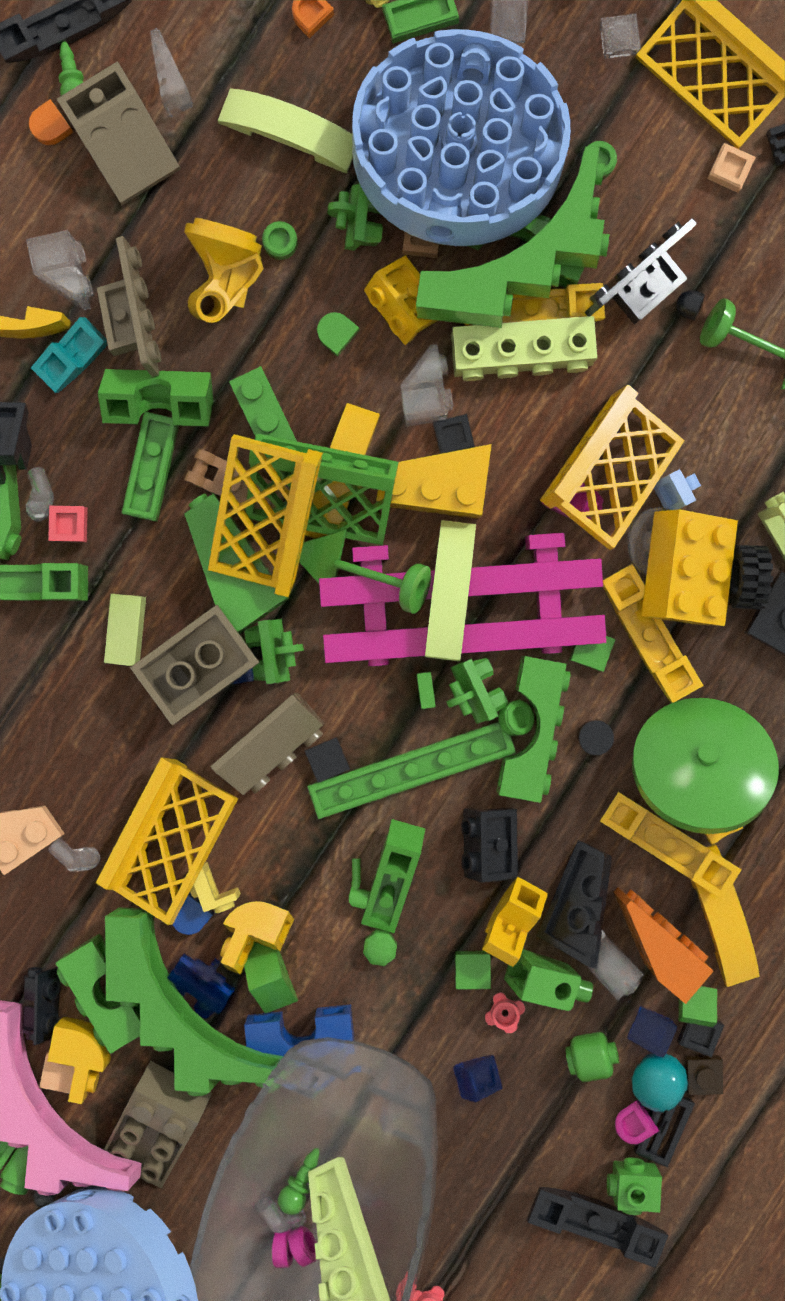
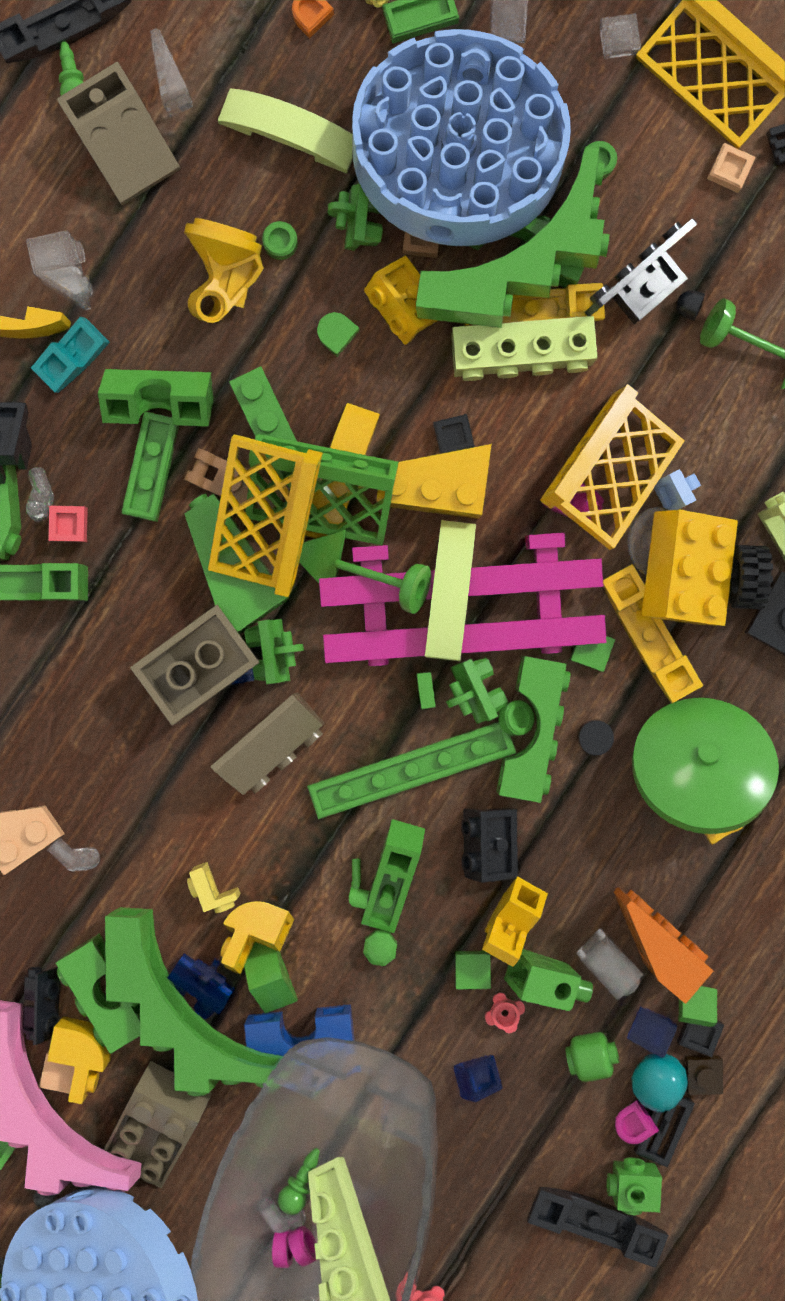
(14, 1172): bright green cone -> none
(49, 124): orange tile -> none
(124, 629): yellowish green slope -> none
(125, 313): dark tan bracket -> none
(140, 830): yellow fence -> none
(191, 916): blue tile -> none
(327, 759): black tile -> none
(424, 392): clear slope -> none
(578, 905): black wing -> none
(670, 845): yellow slope -> none
(729, 934): yellow slope -> none

